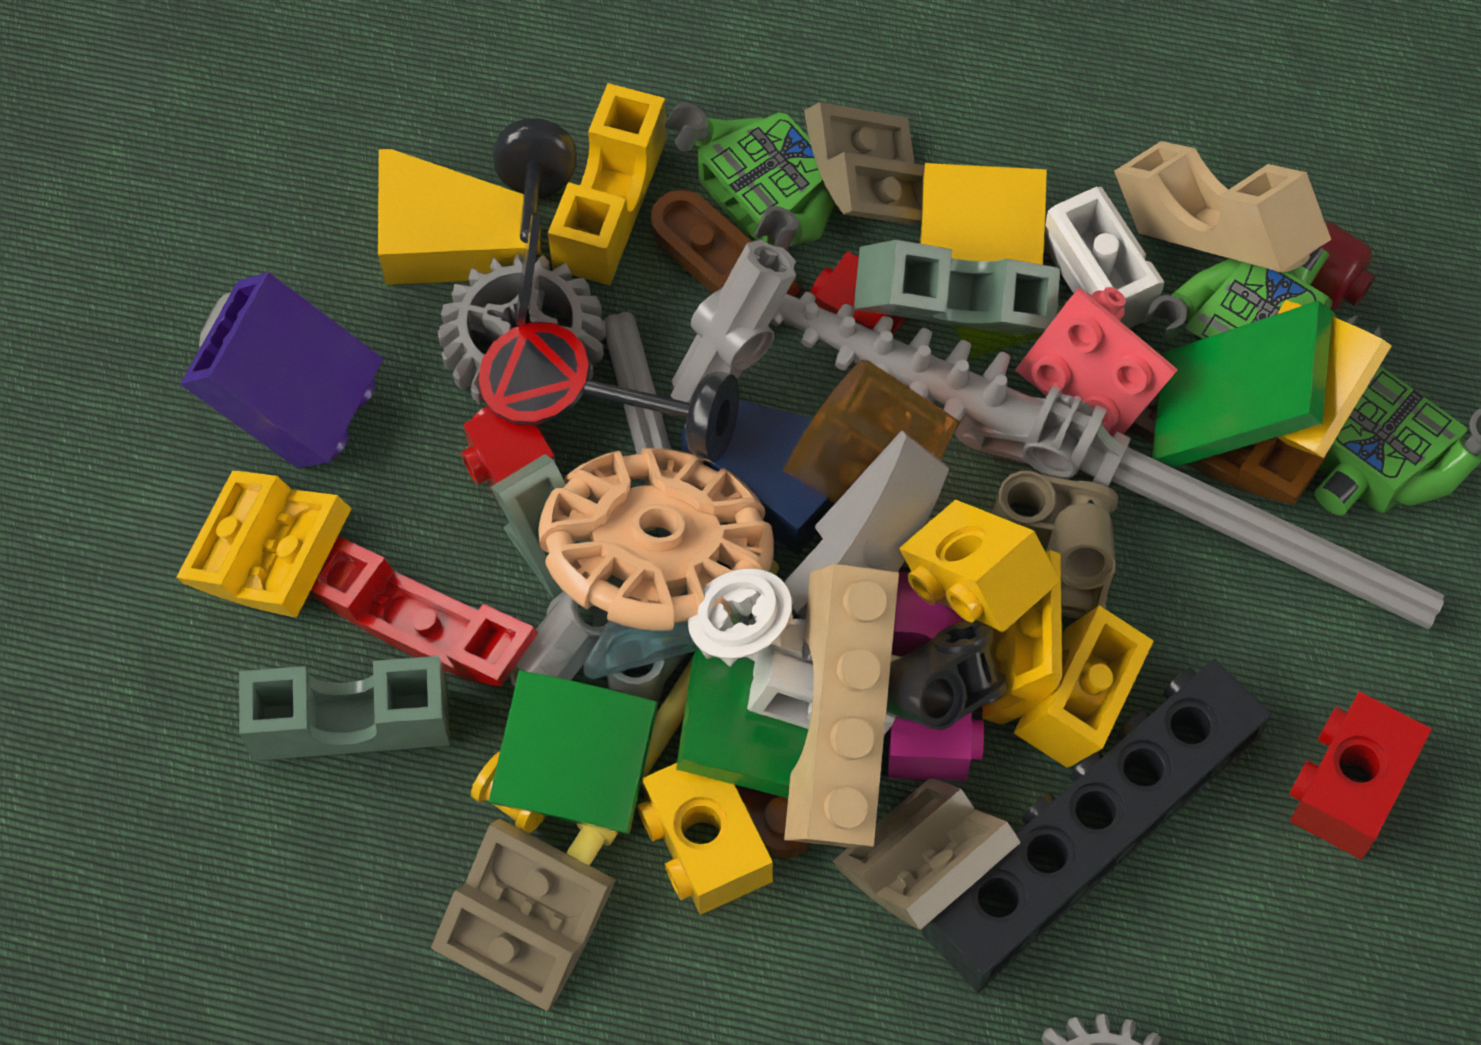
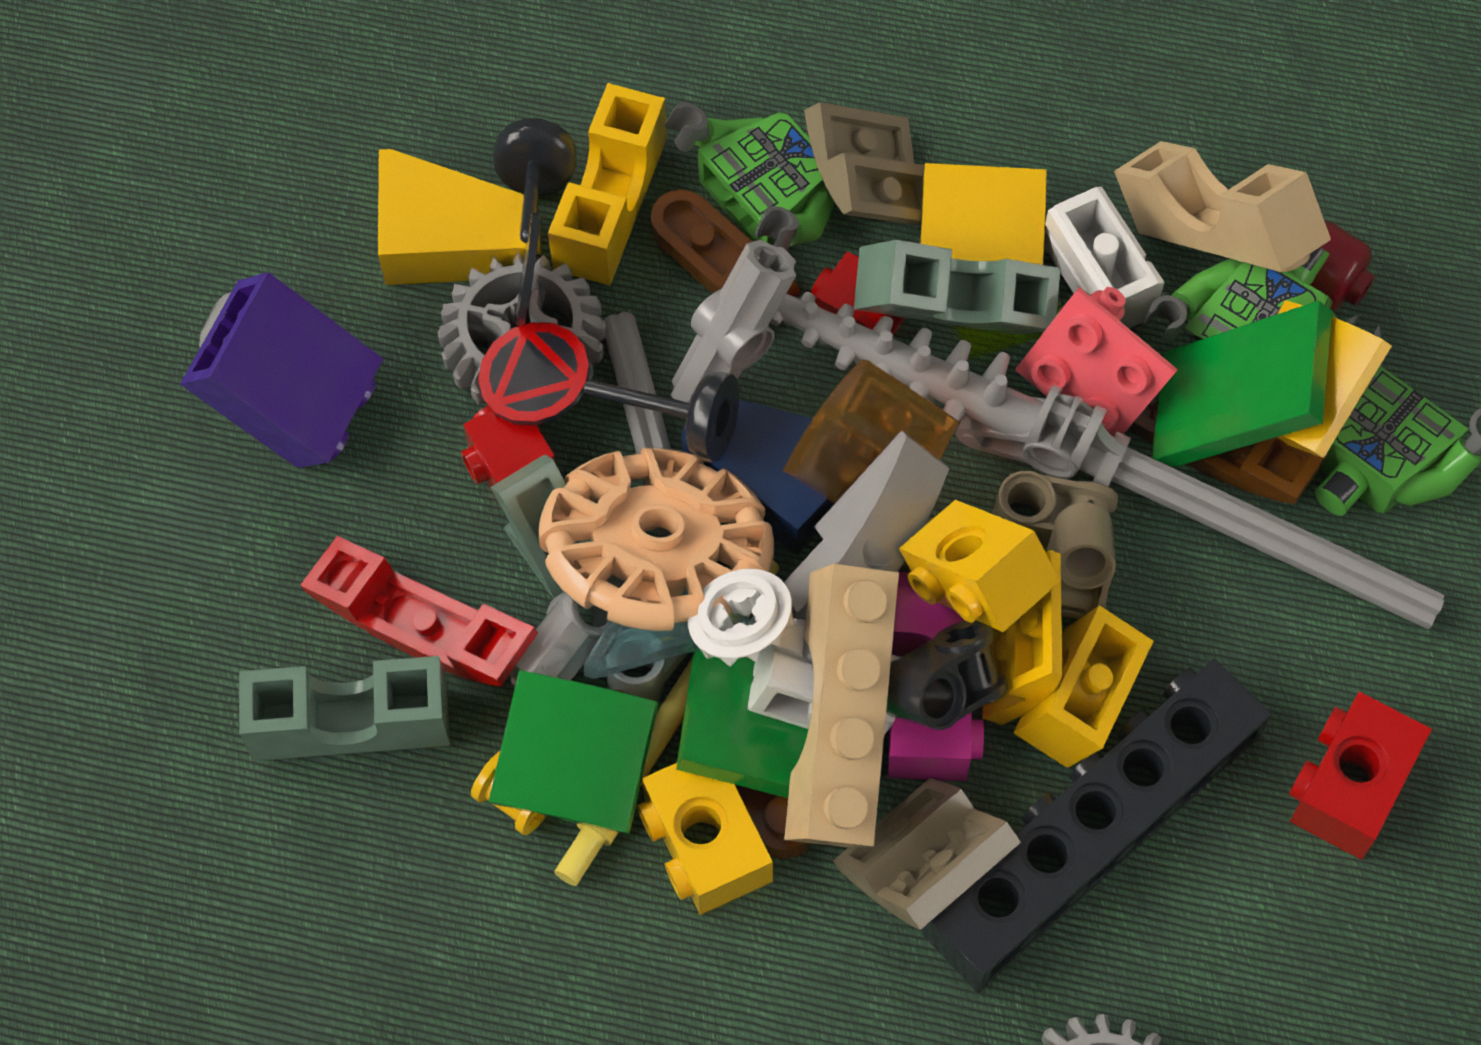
(264, 543): yellow slope -> none
(523, 914): dark tan slope -> none

